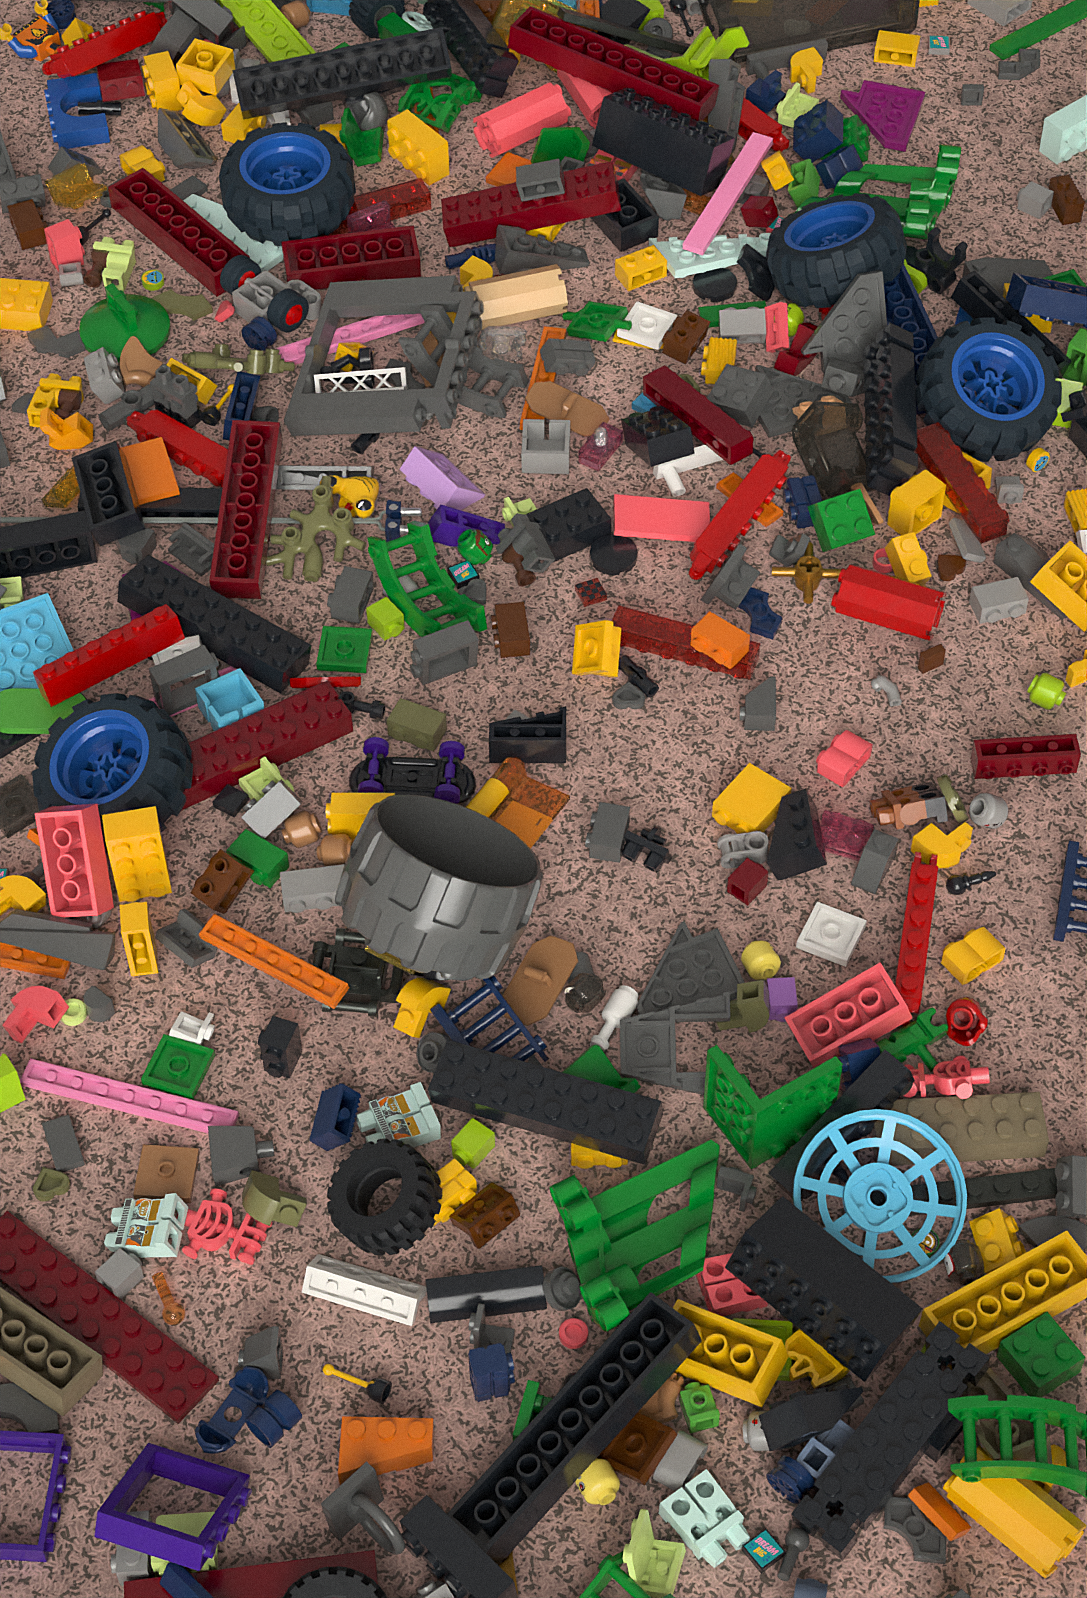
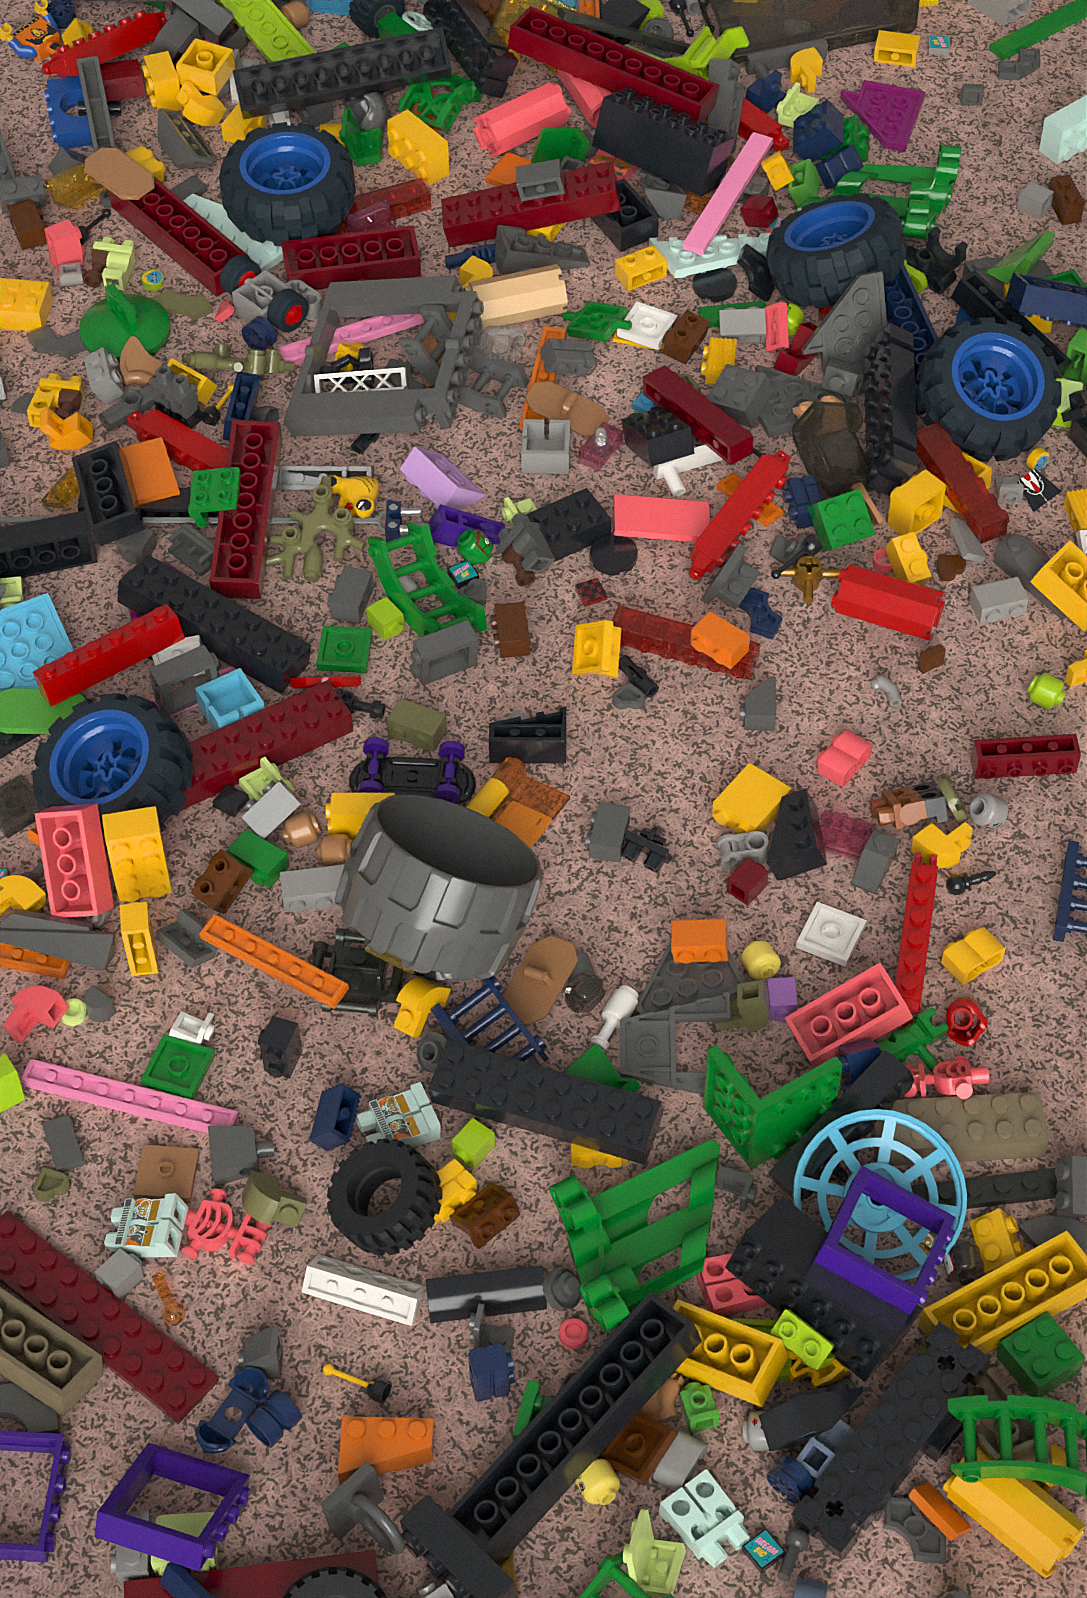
(95, 103): none -> dark grey brick
(119, 173): none -> medium nougat shield
(213, 492): none -> green bracket
(699, 940): none -> orange brick
(803, 1340): none -> lime bracket
(809, 546): none -> black hinge
(868, 1275): none -> dark purple window
(1023, 258): none -> bright green wedge
(1037, 489): none -> black sticker

